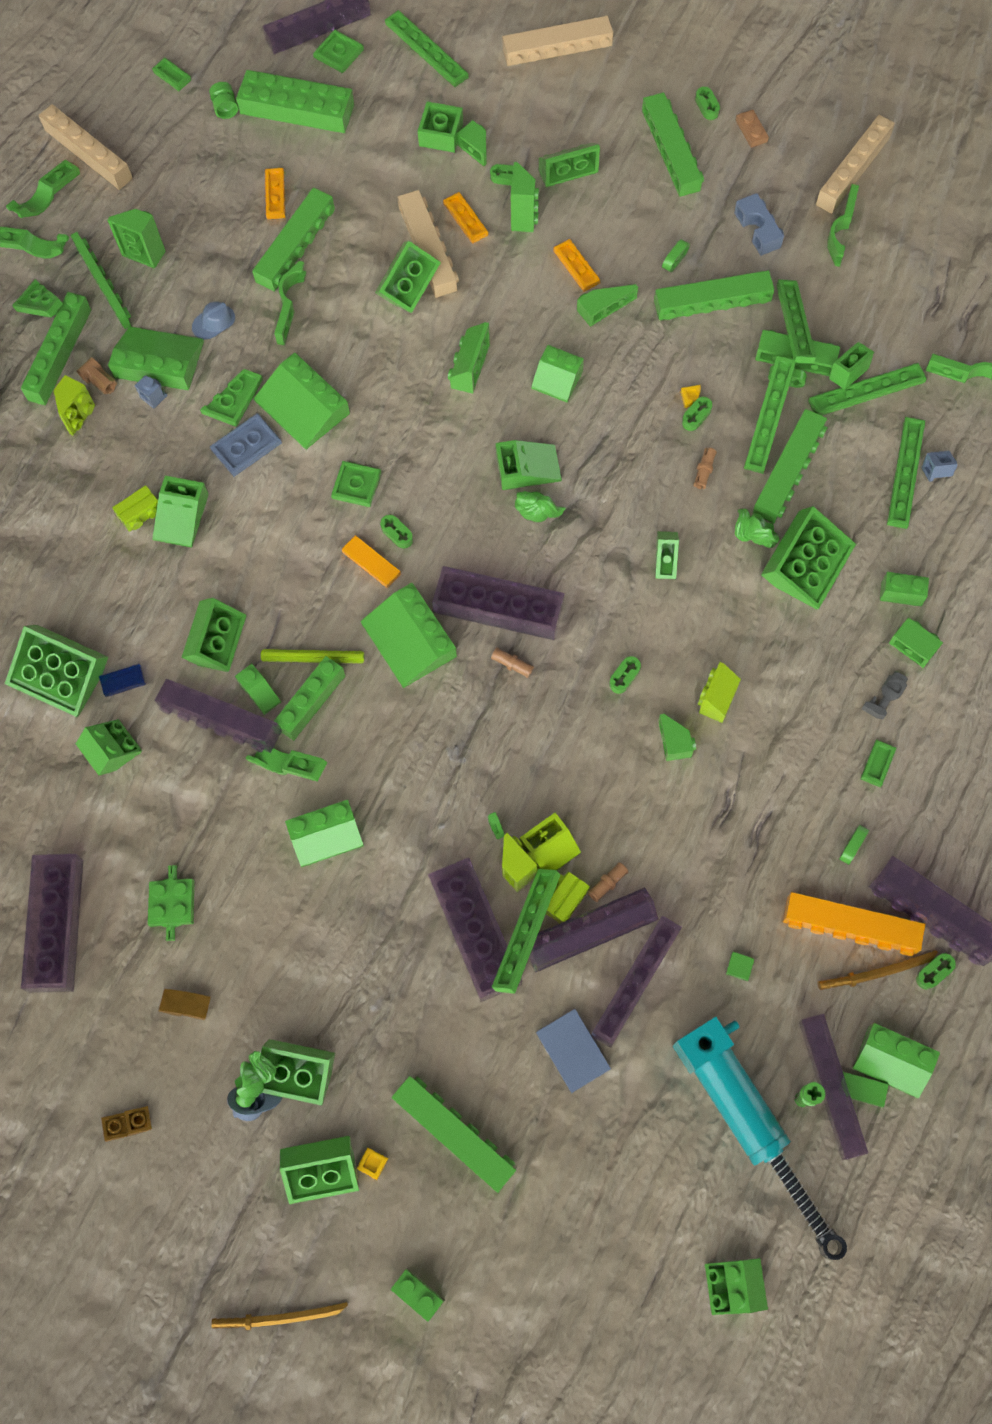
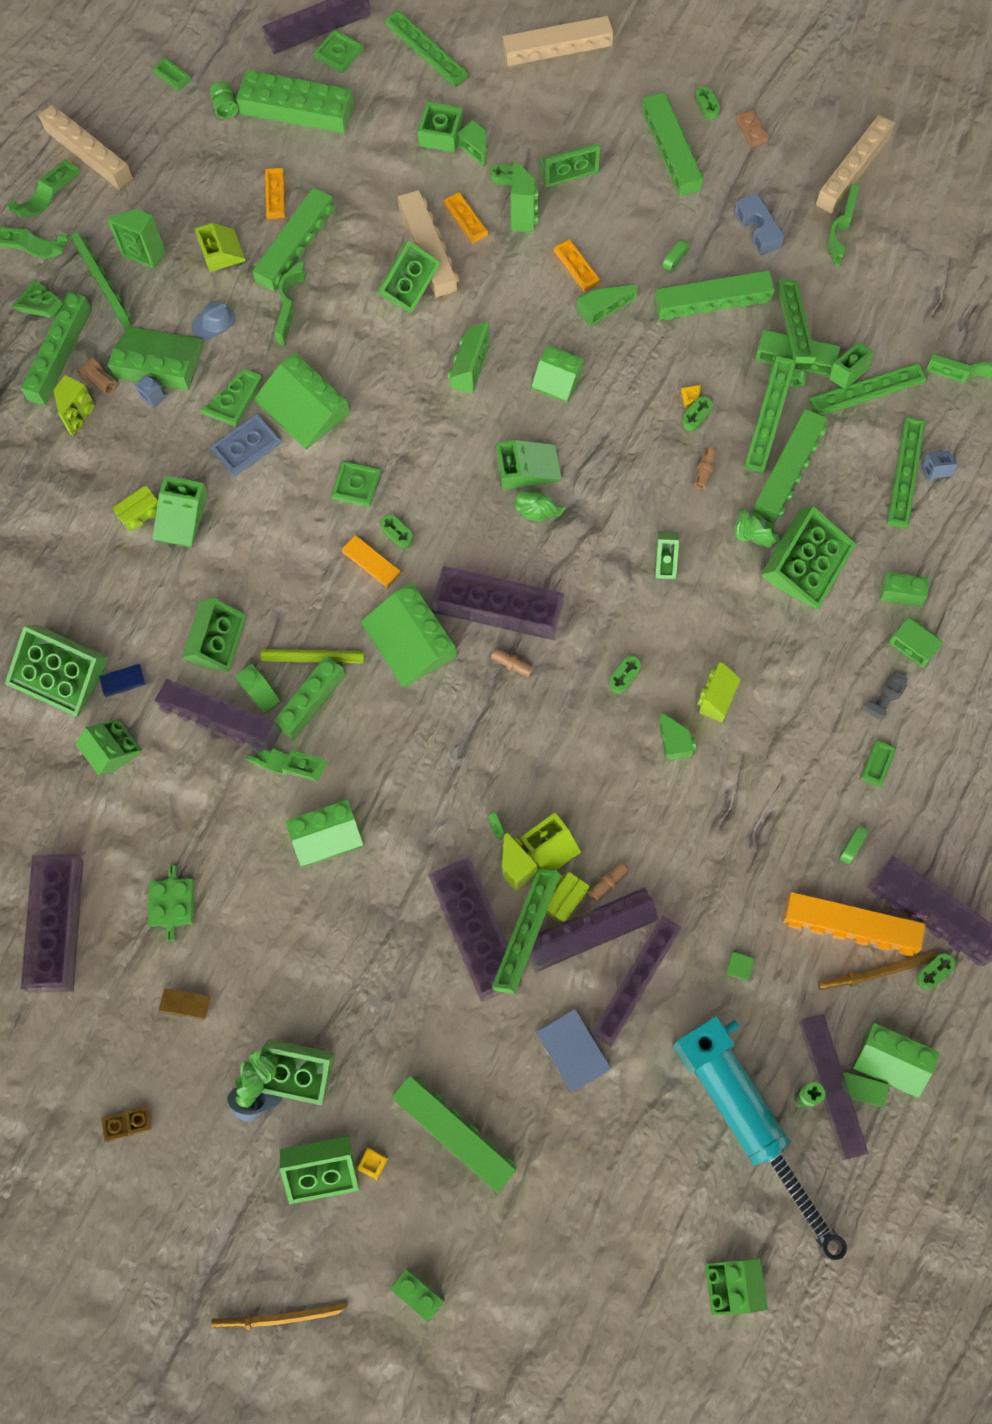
(219, 246): none -> lime slope

